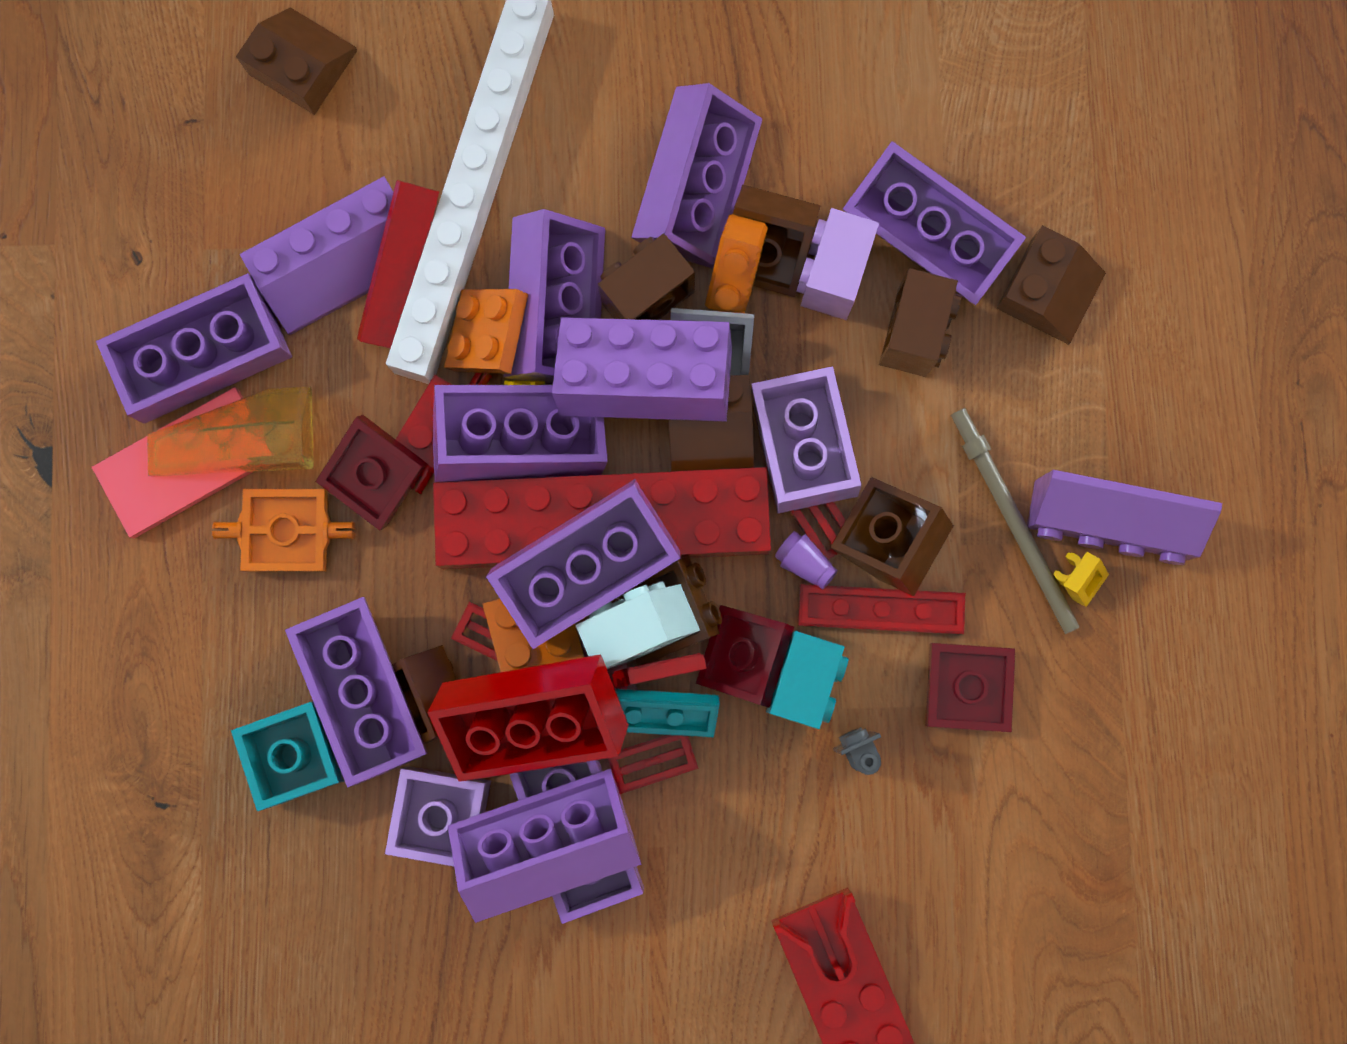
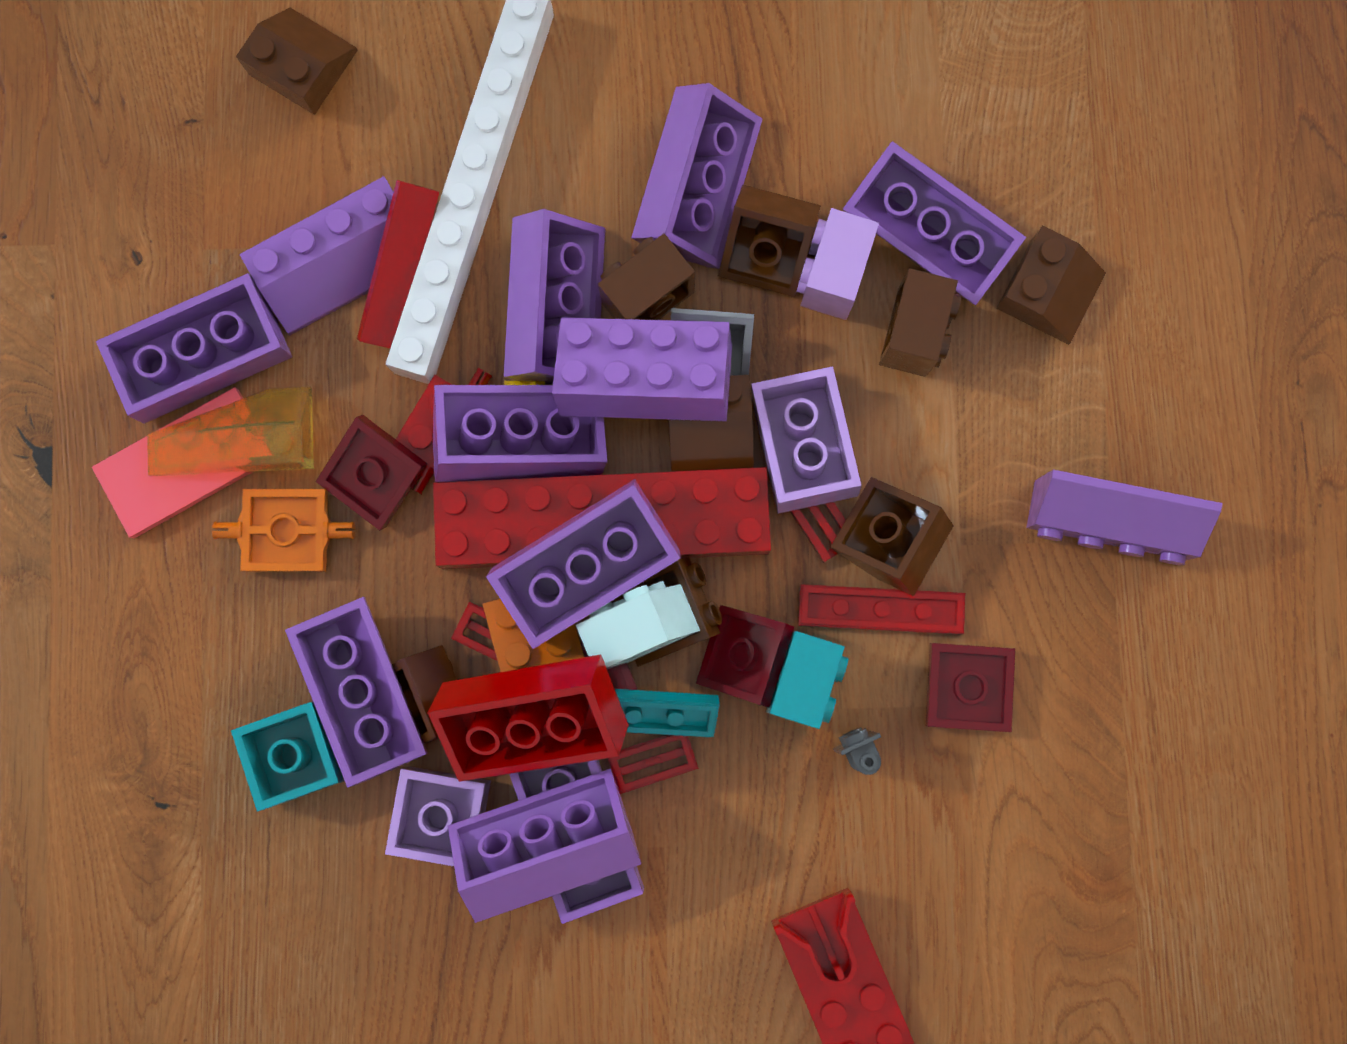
(486, 330): orange plate -> none
(658, 670): red tile -> none
(736, 264): orange brick -> none
(805, 560): medium lavender cone -> none
(977, 448): dark tan bar -> none
(1085, 578): yellow tile -> none

